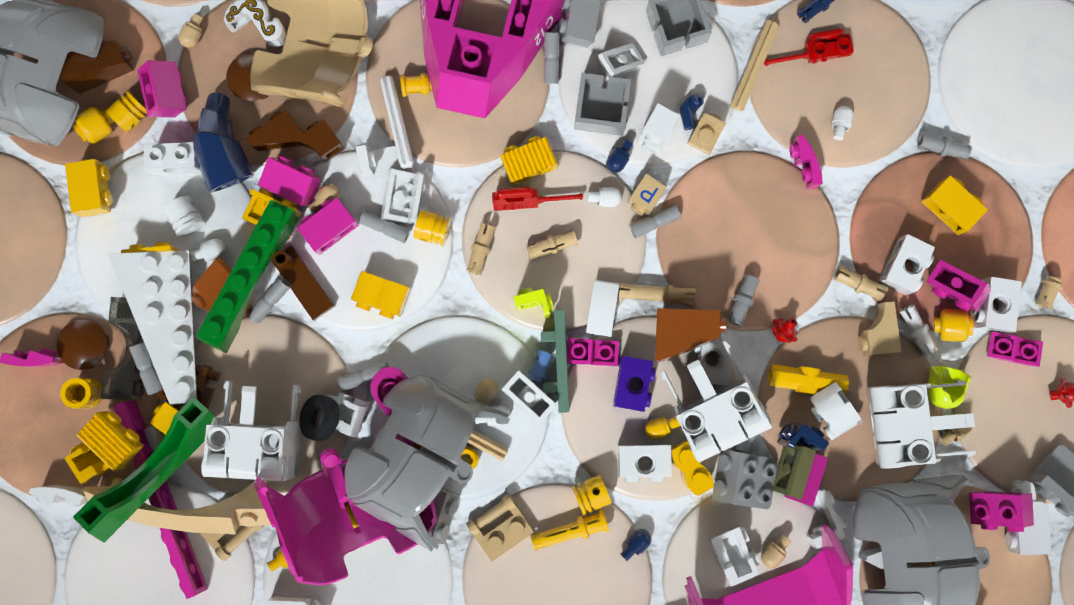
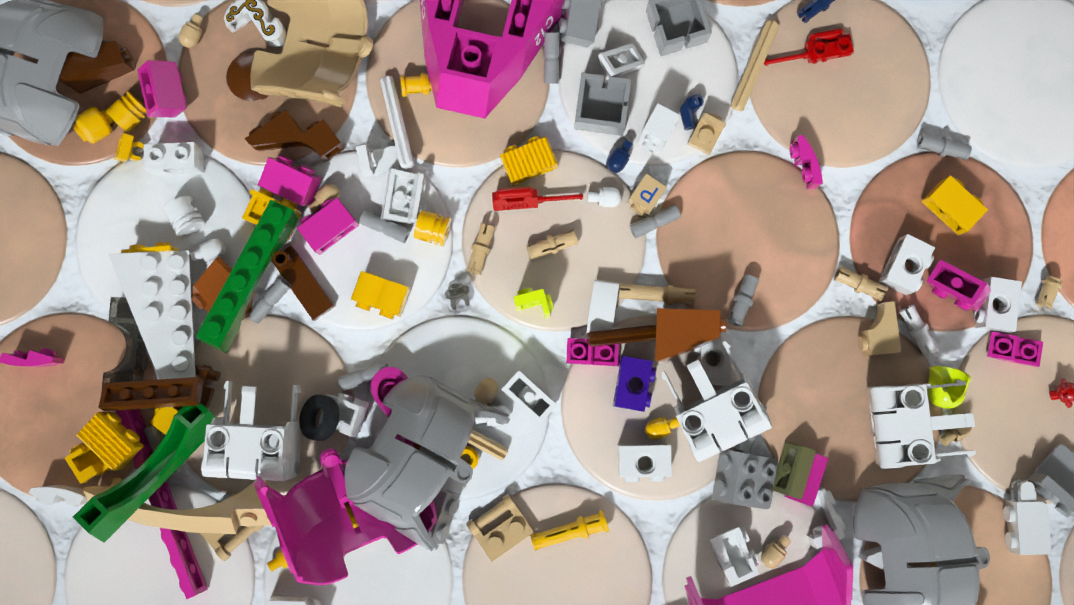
(81, 393): yellow piece -> none
(82, 344): reddish brown dish -> none
(88, 188): yellow brick -> none
(125, 147): none -> yellow tile
(147, 371): light grey piece -> none
(151, 394): none -> reddish brown plate
(216, 149): dark blue piece -> none
(455, 292): none -> clear smoke plate
(540, 366): medium blue pin -> none
(561, 385): sand green hinge -> none
(587, 499): yellow piece -> none
(621, 335): none -> reddish brown axle
(637, 543): dark blue cylinder -> none
(693, 474): yellow brick -> none
(785, 330): red plant -> none
(804, 379): yellow piece -> none
(809, 436): dark blue bracket -> none
(835, 410): white cylinder -> none
(842, 121): white cylinder -> none
(954, 325): yellow head -> none
(1001, 509): dark pink brick -> none

